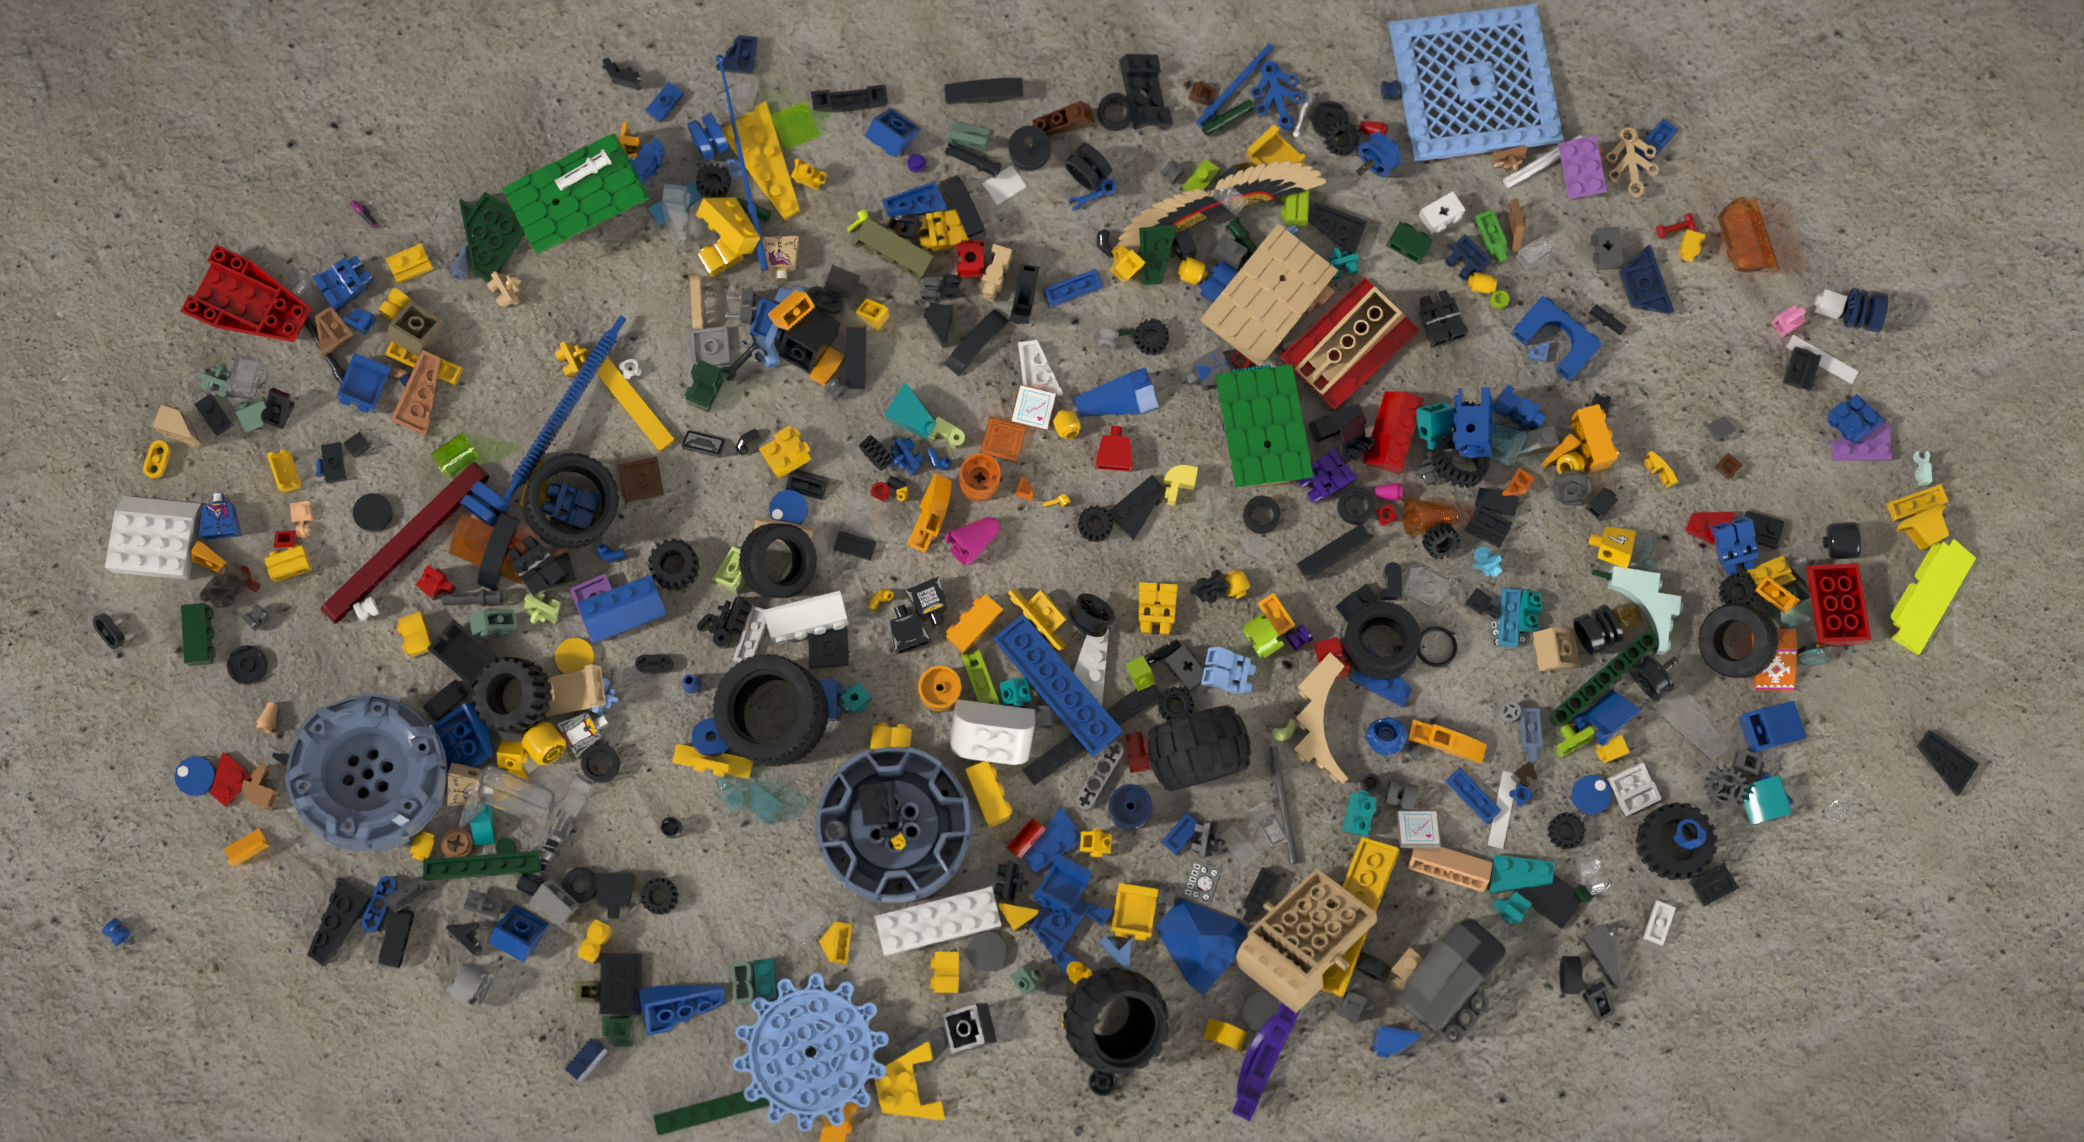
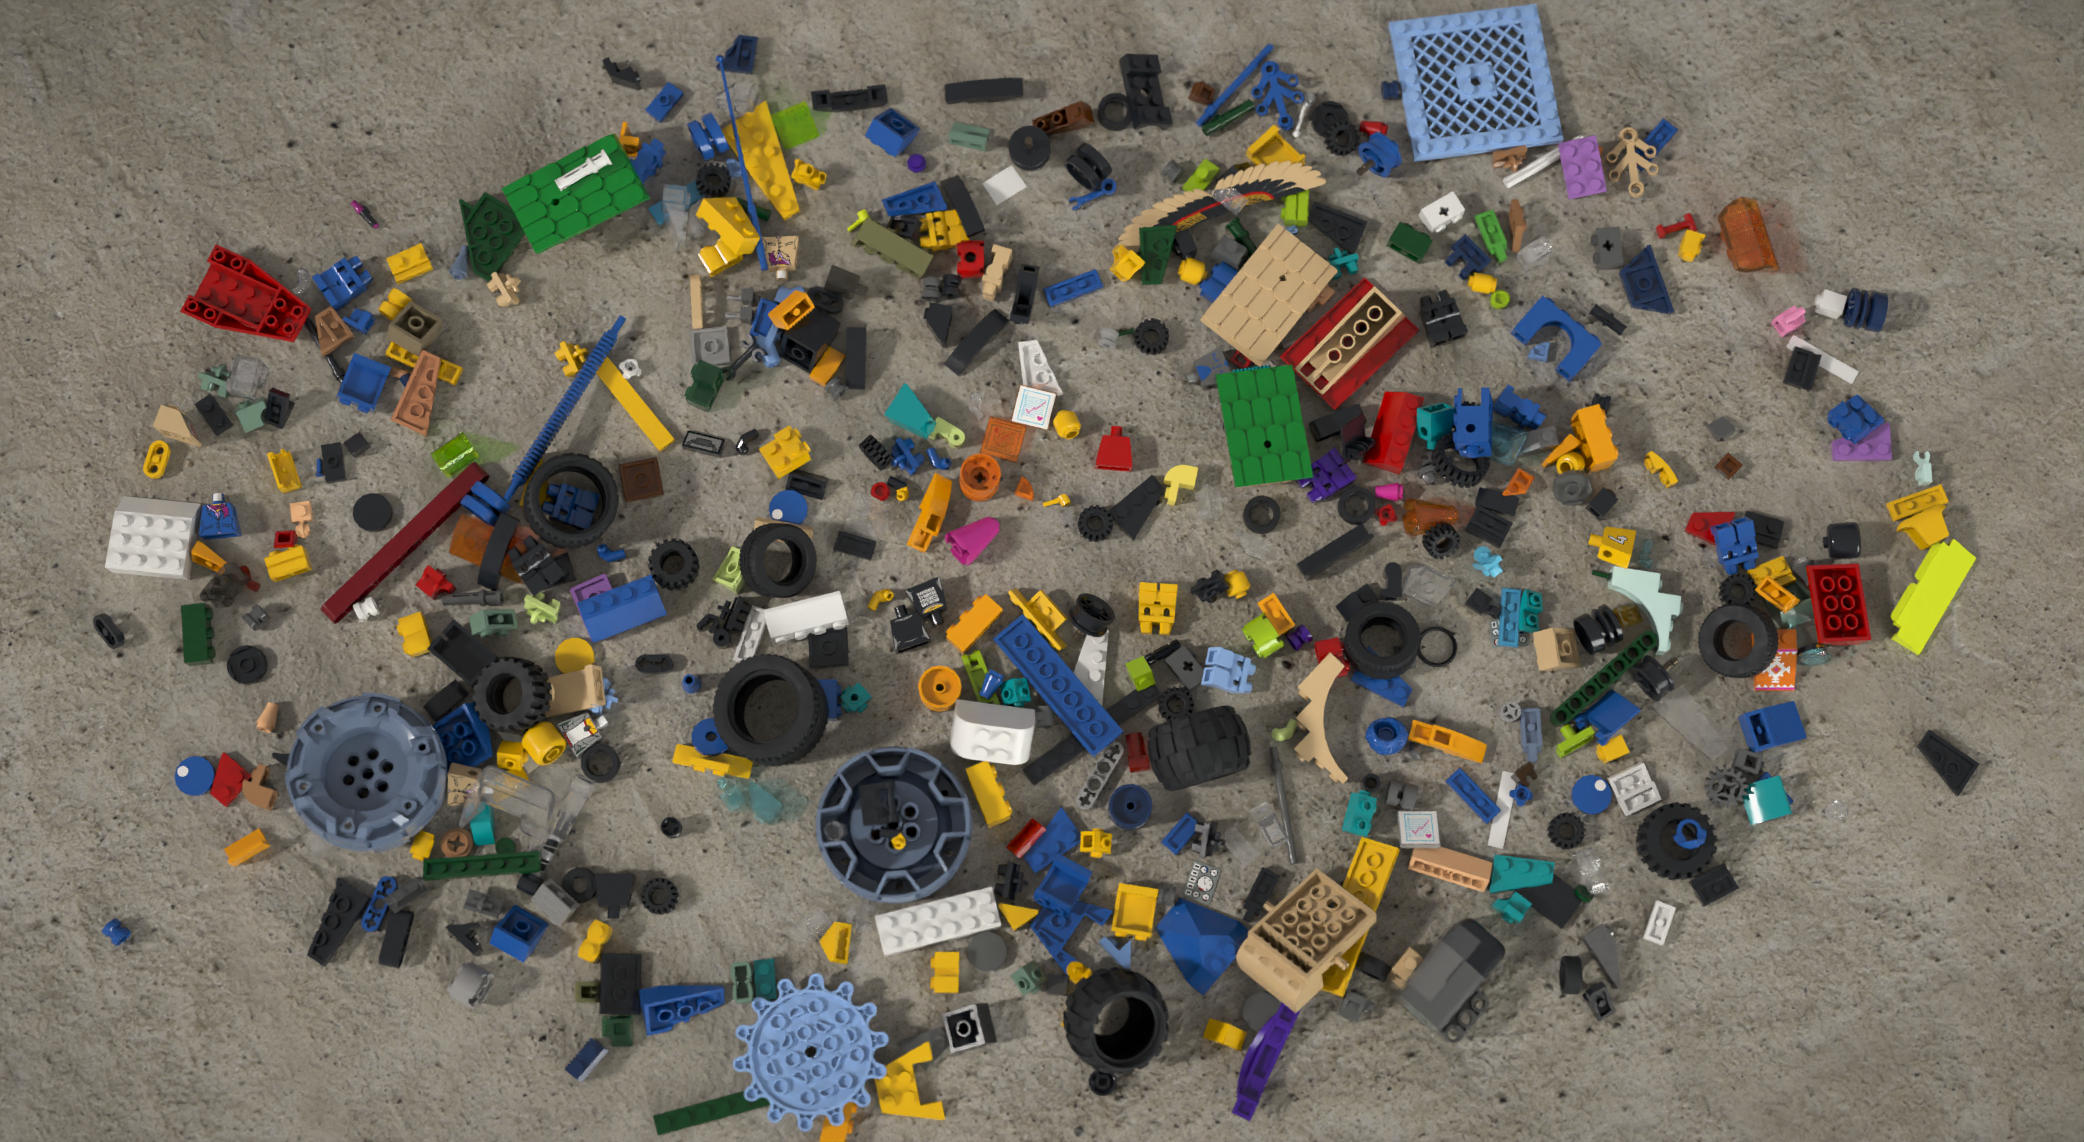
(873, 313): yellow slope -> none
(890, 736): yellow brick -> none
(981, 163): black pin -> none
(991, 683): none -> blue cone
(1102, 242): black arm -> none
(1124, 395): blue wedge -> none
(1392, 1040): blue slope -> none

